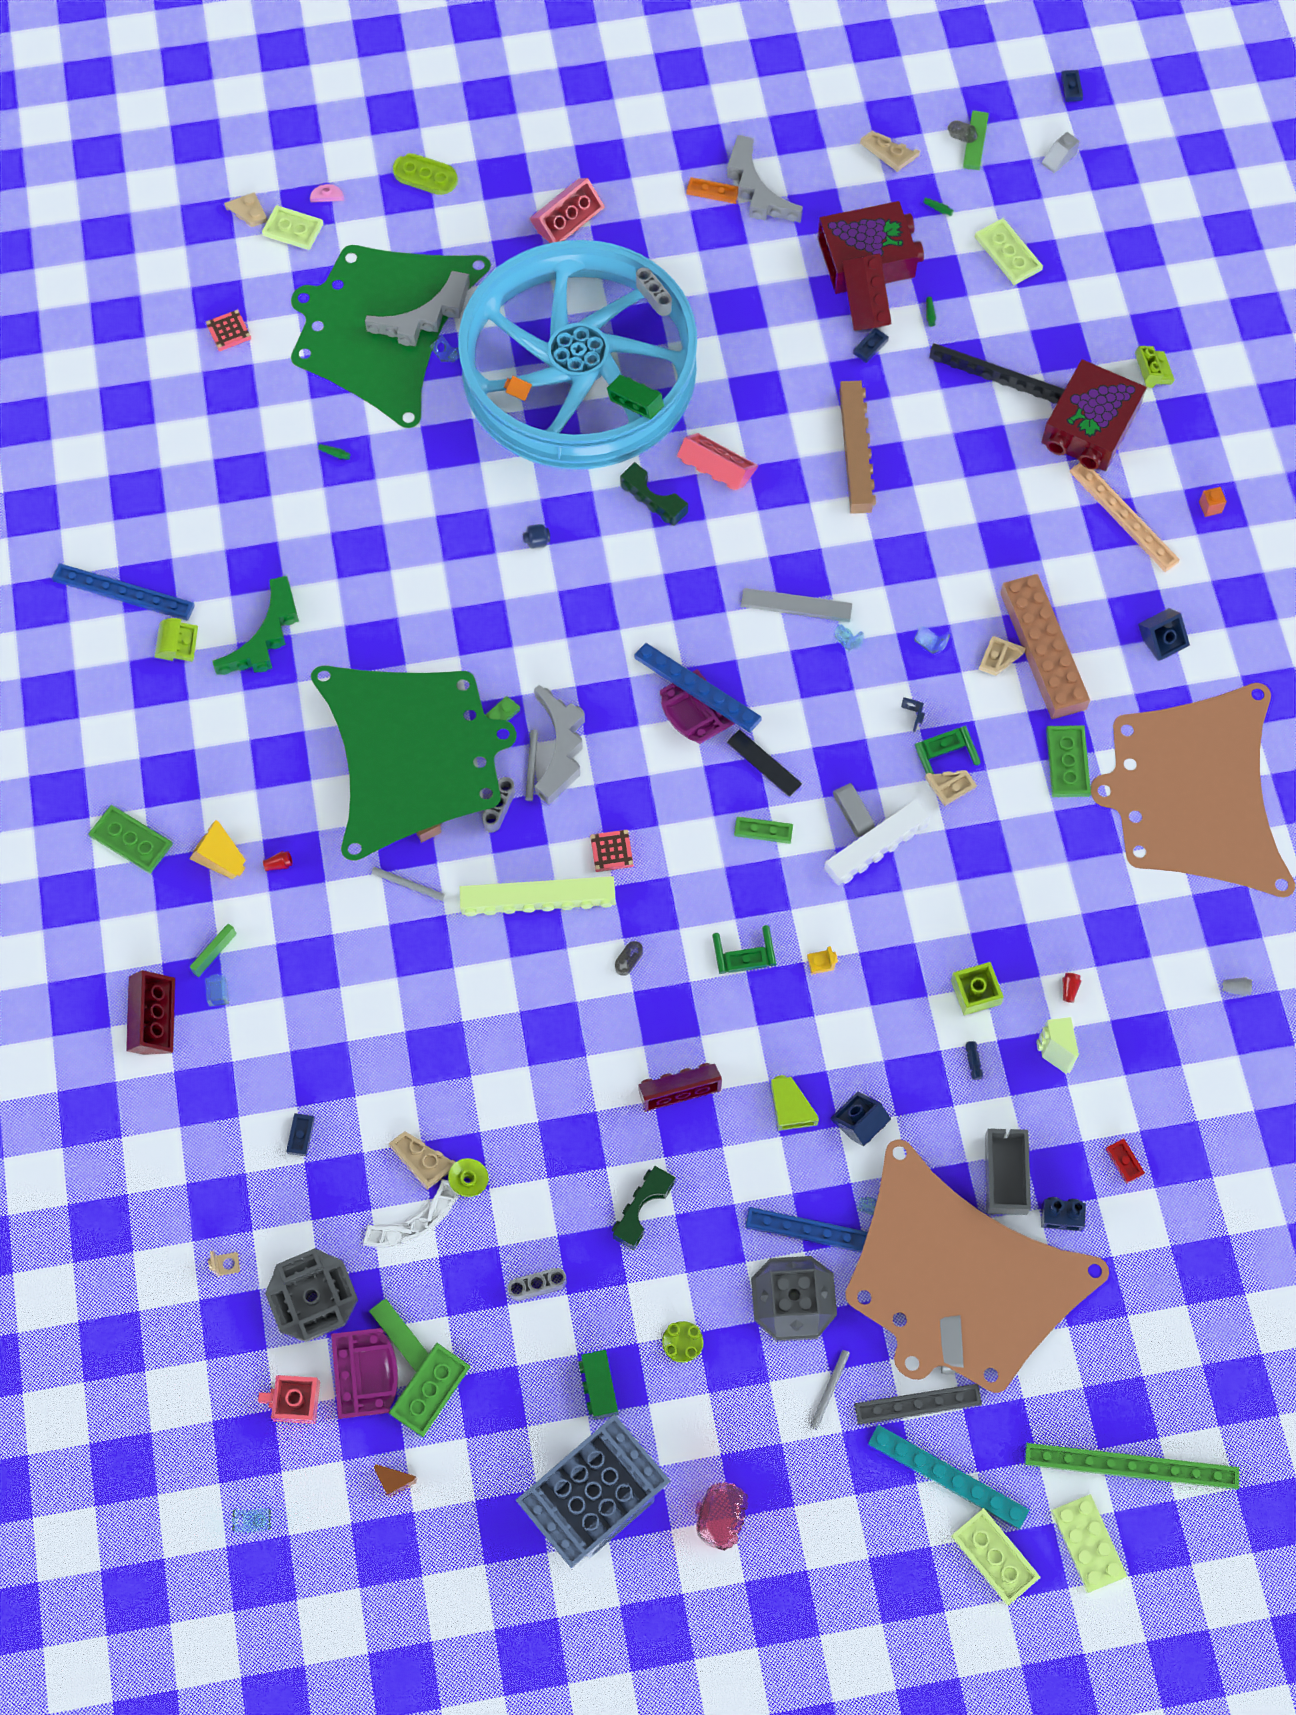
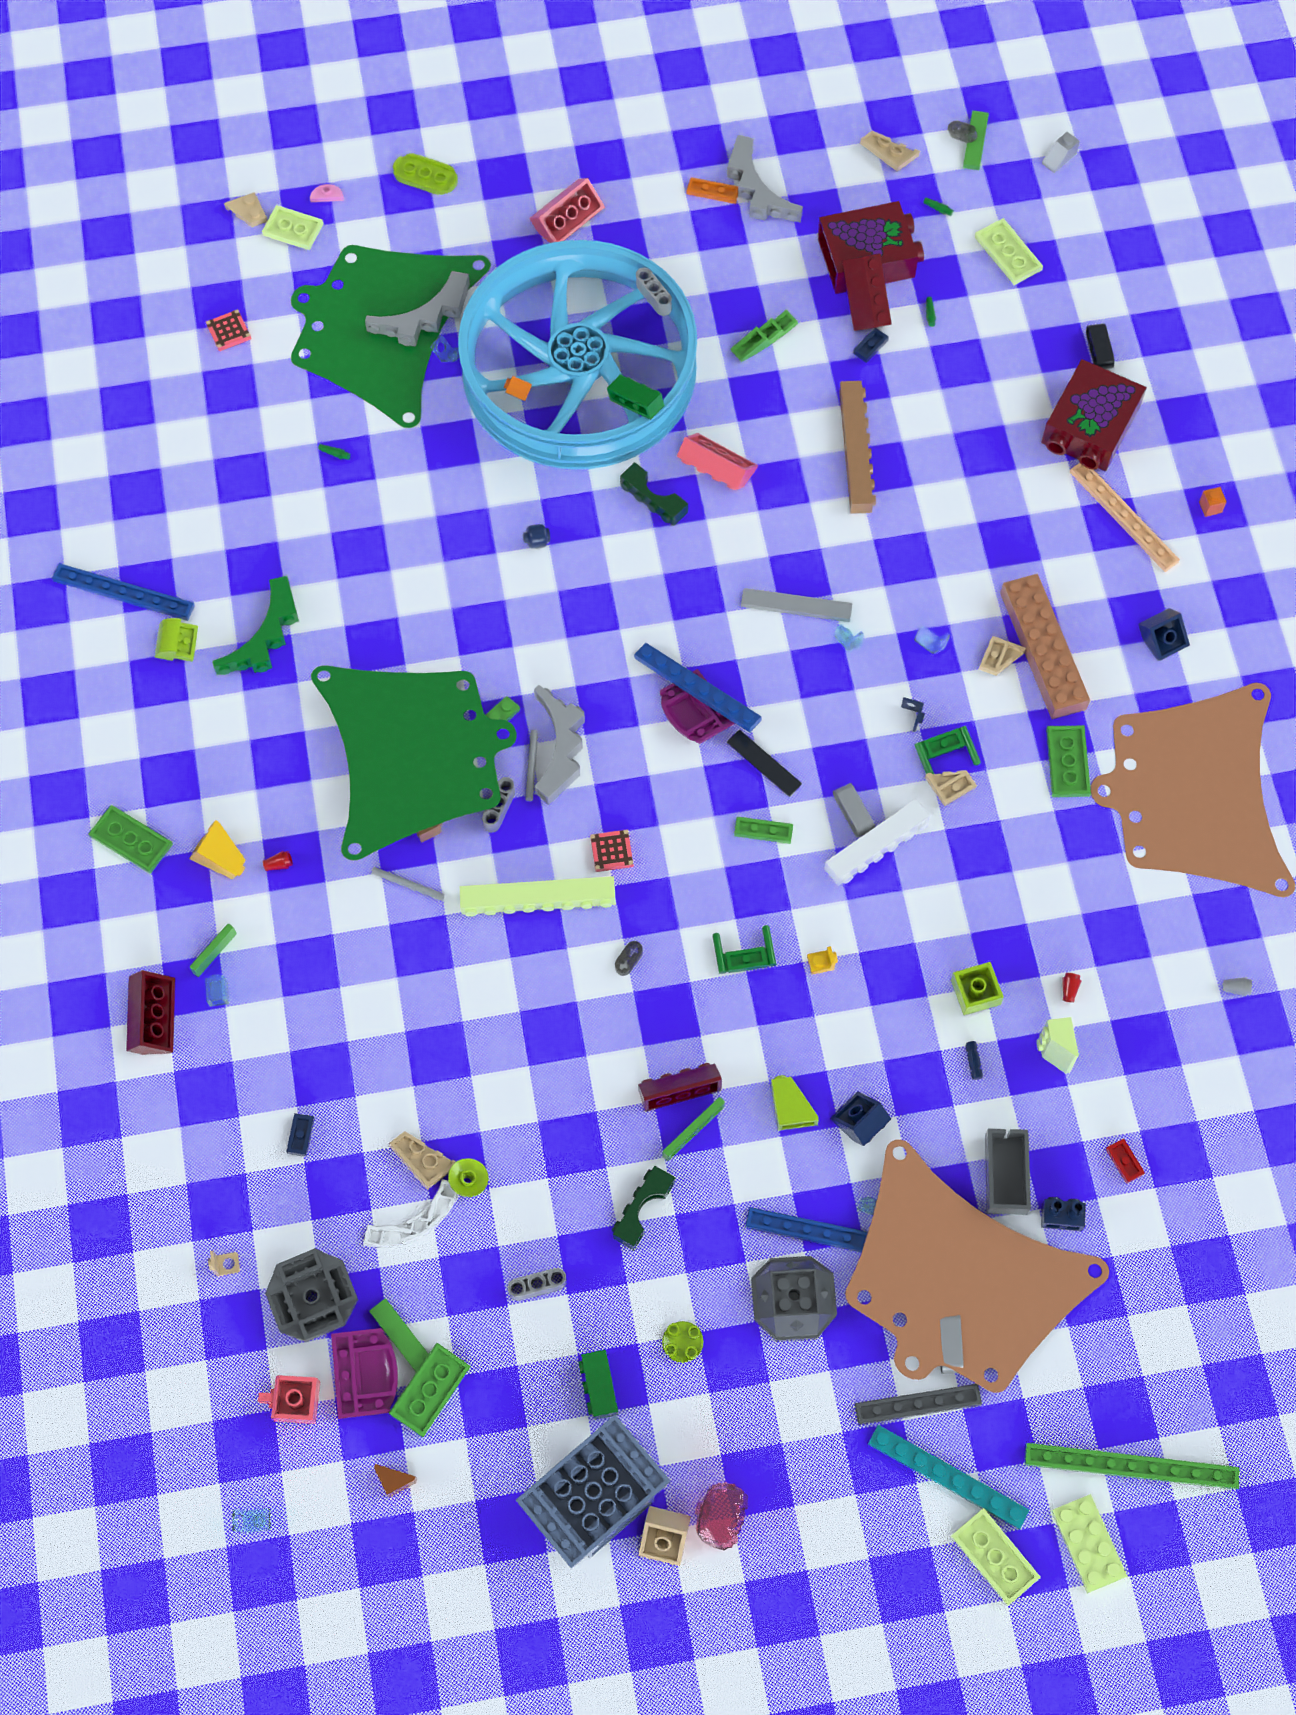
(664, 1535): none -> tan slope
(693, 1129): none -> bright green tile
(764, 336): none -> bright green slope
(829, 1389): light grey bar -> none
(995, 373): black plate -> none
(1071, 85): dark blue plate -> none
(1100, 345): none -> black beam
(1153, 366): lime brick -> none

